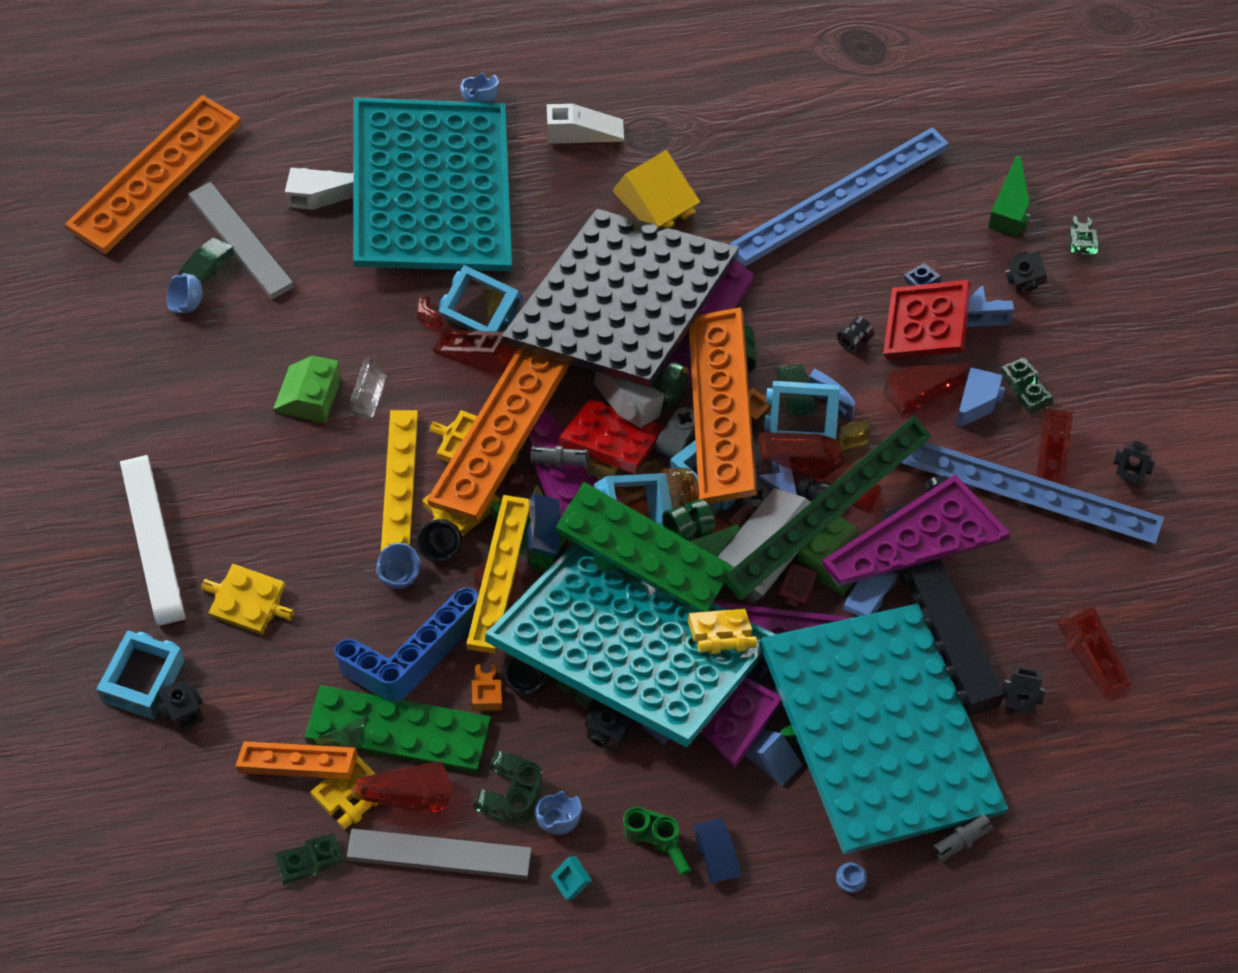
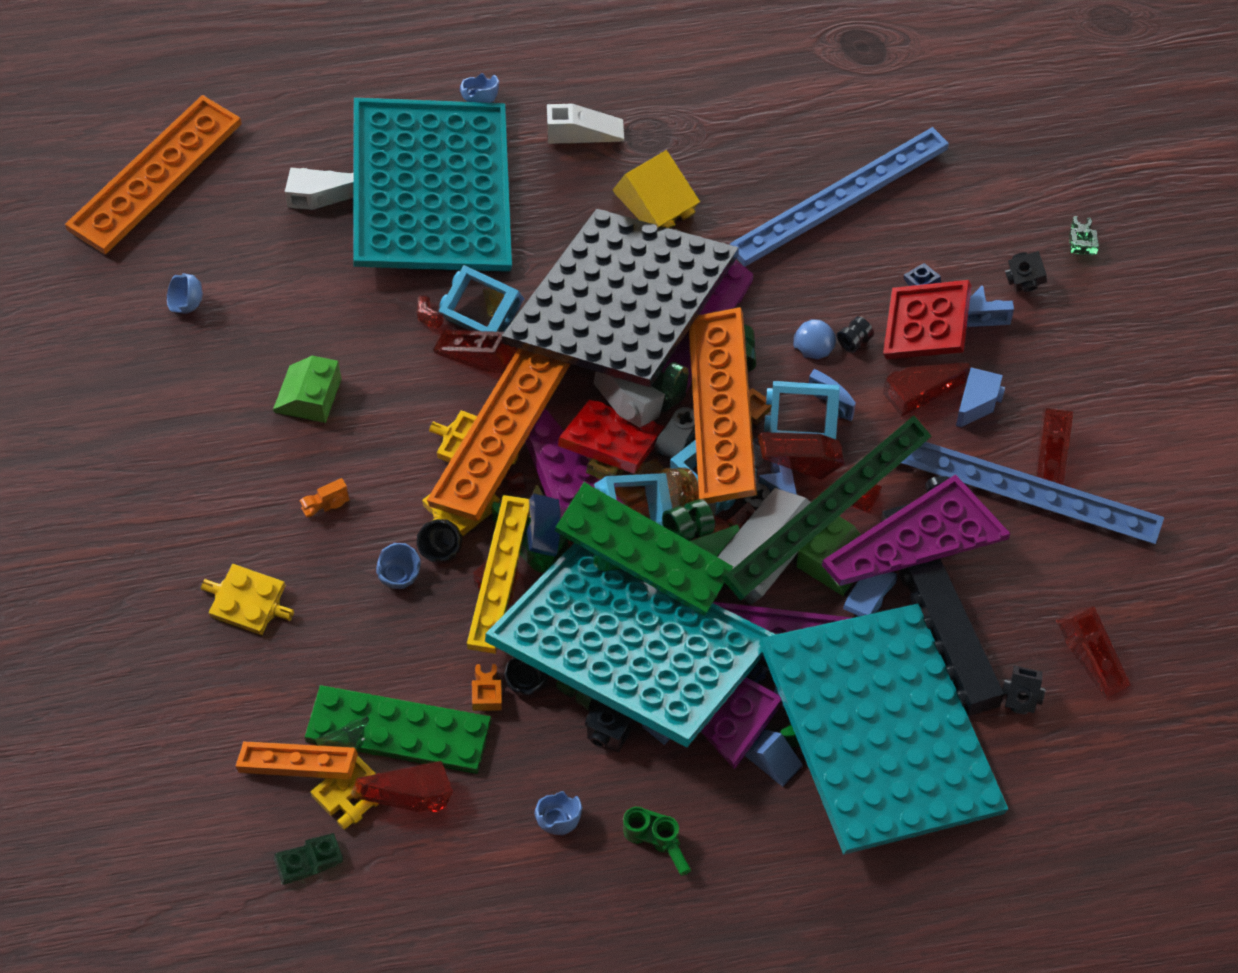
(130, 699): medium azure window -> none
(152, 541): white beam -> none
(181, 705): black brick -> none
(204, 260): clear green slope -> none
(245, 244): light grey tile -> none
(328, 497): none -> orange plate
(367, 389): clear slope -> none
(400, 477): yellow plate -> none
(416, 657): blue beam -> none
(439, 854): light grey tile -> none
(518, 791): clear green piece -> none
(559, 456): dark grey pin -> none
(571, 878): teal plate -> none
(718, 850): dark blue slope -> none
(721, 631): yellow plate -> none
(796, 404): clear green slope -> none
(798, 585): dark red bracket -> none
(810, 488): black wheel -> none
(814, 339): none -> medium blue hair
(851, 877): medium blue plate -> none
(854, 434): clear yellow plate -> none
(962, 838): dark grey pin -> none
(1012, 203): green slope -> none
(1025, 385): clear green slope -> none
(1134, 471): black brick -> none

